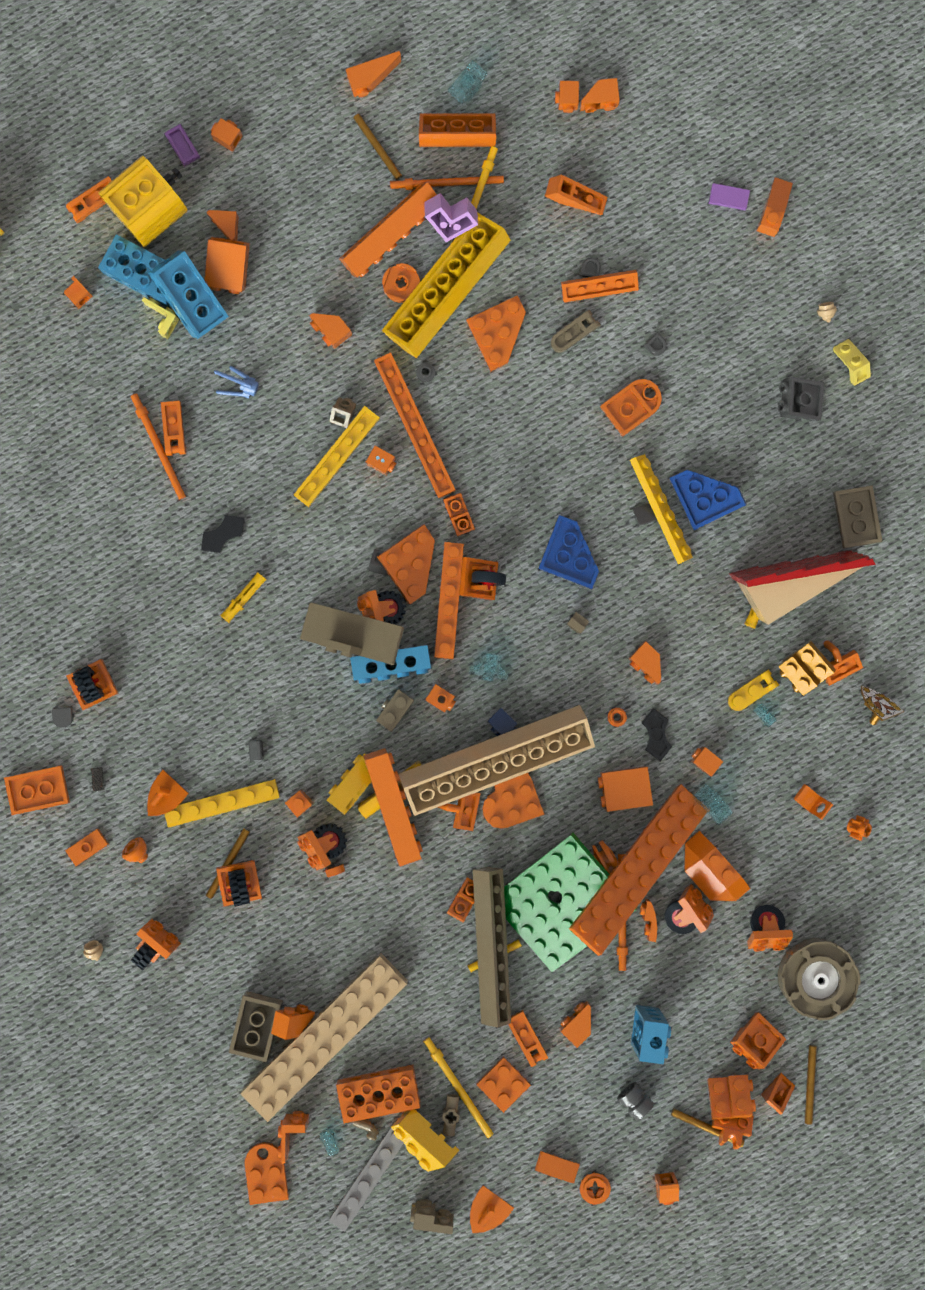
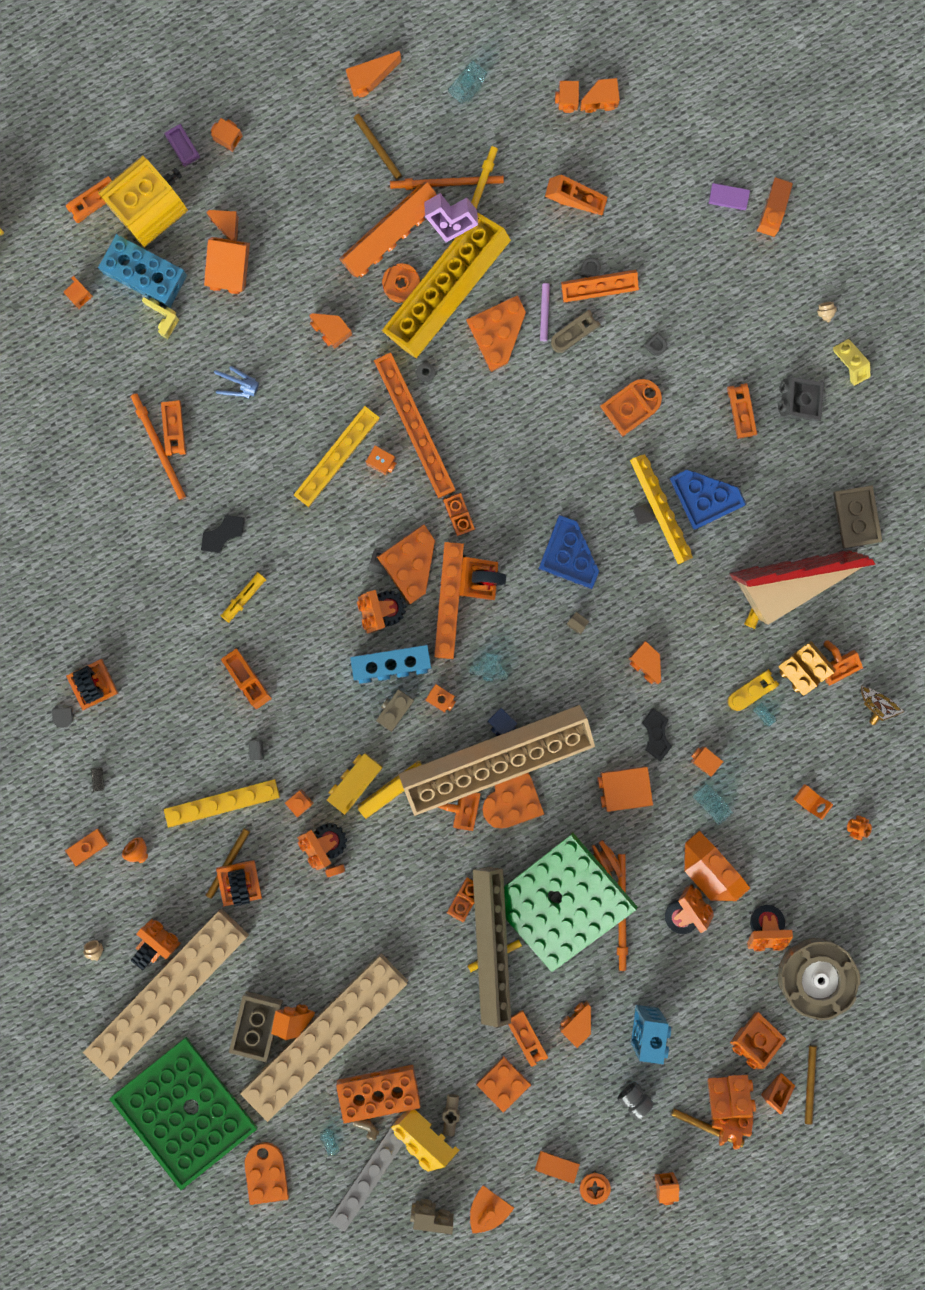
(37, 790): orange plate -> none
(164, 795): orange shield -> none
(166, 993): none -> tan brick
(175, 294): dark azure brick -> none
(181, 1140): none -> green plate
(246, 679): none -> orange slope
(292, 1123): orange bracket -> none
(344, 407): dark tan brick -> none
(351, 634): dark tan bracket -> none
(392, 806): orange brick -> none
(437, 1056): yellow bar -> none
(457, 130): orange brick -> none
(544, 312): none -> lavender bar
(623, 717): orange plate -> none
(638, 870): orange plate -> none
(648, 914): orange slope -> none
(742, 411): none -> orange plate

